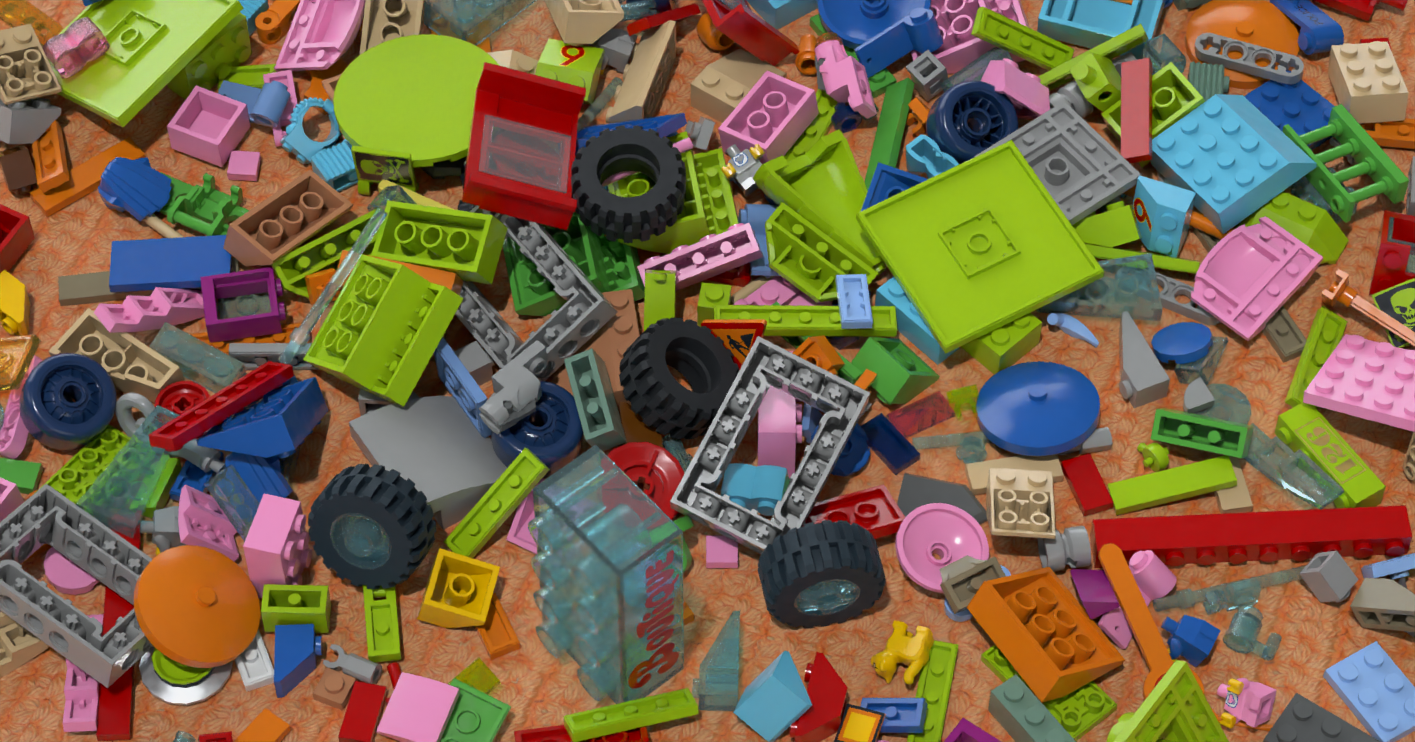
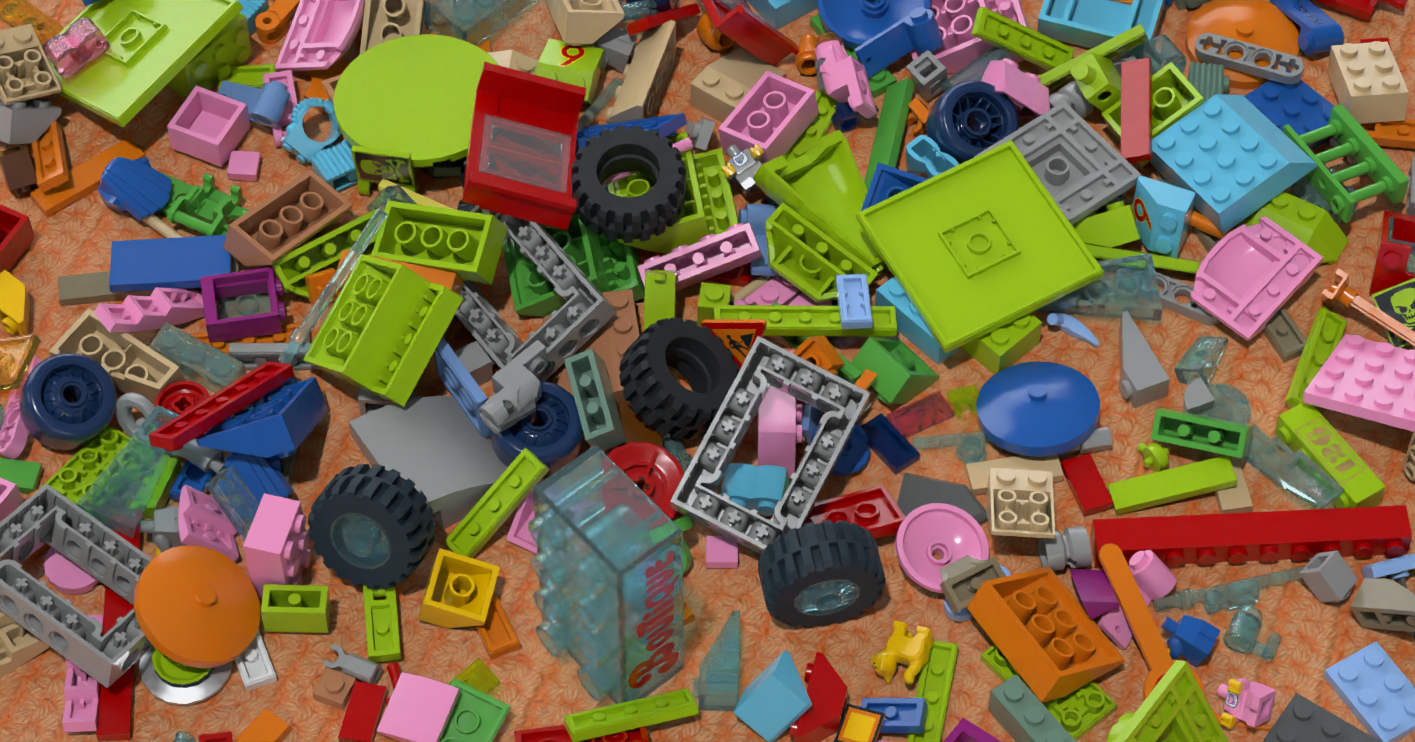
(294, 655): blue slope -> none
(1182, 342): blue tile -> none

